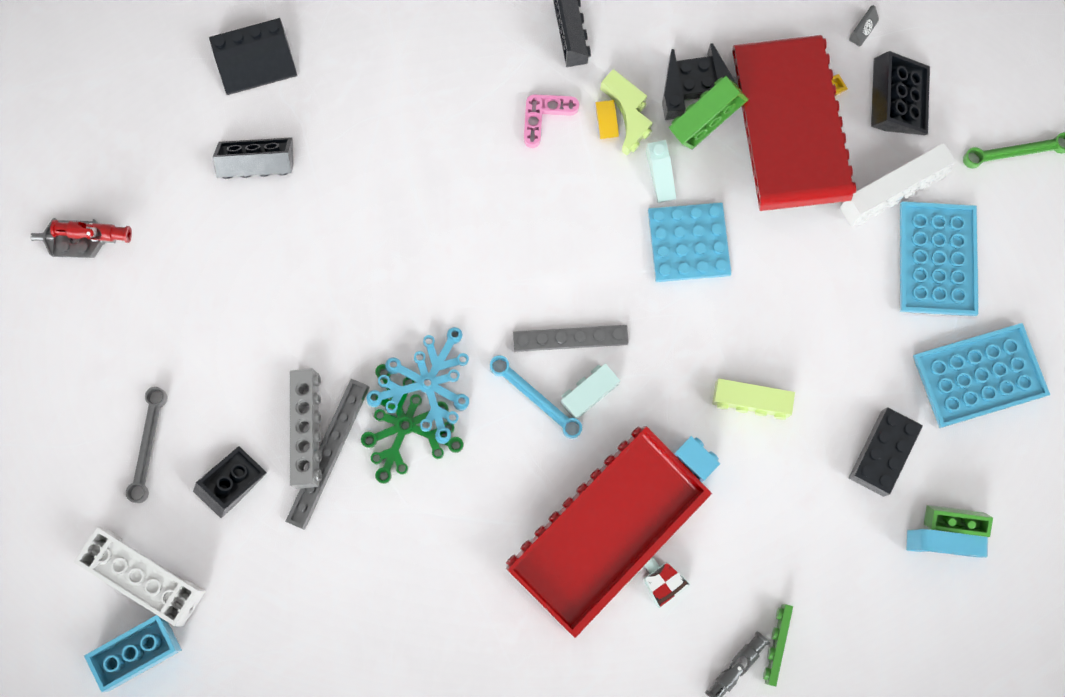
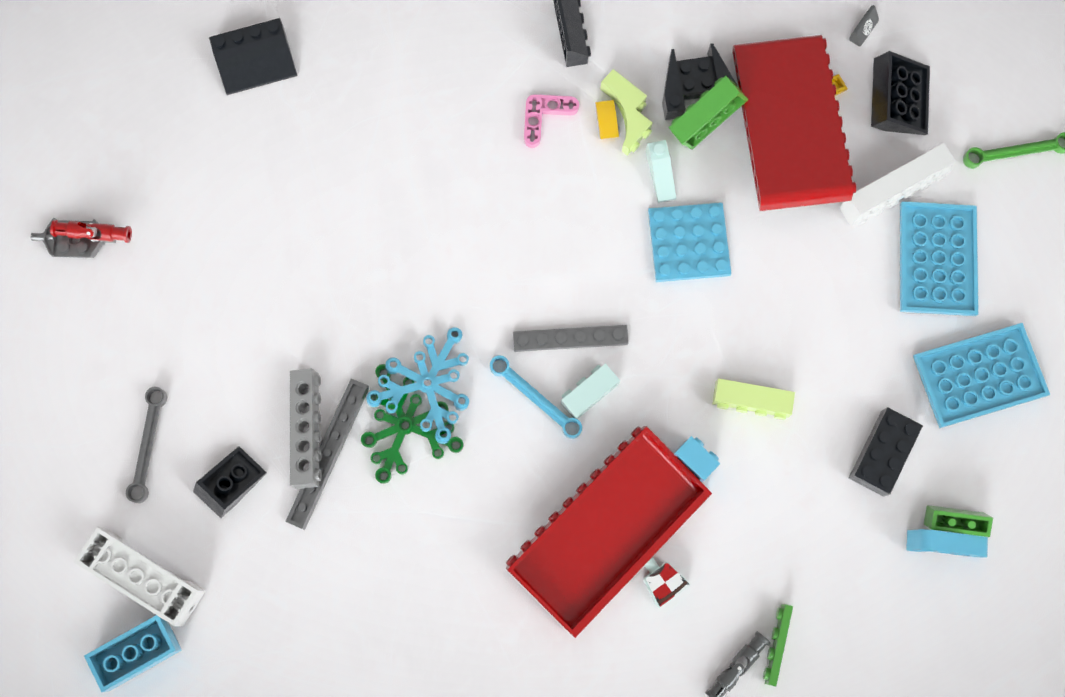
(253, 157): slope -> none

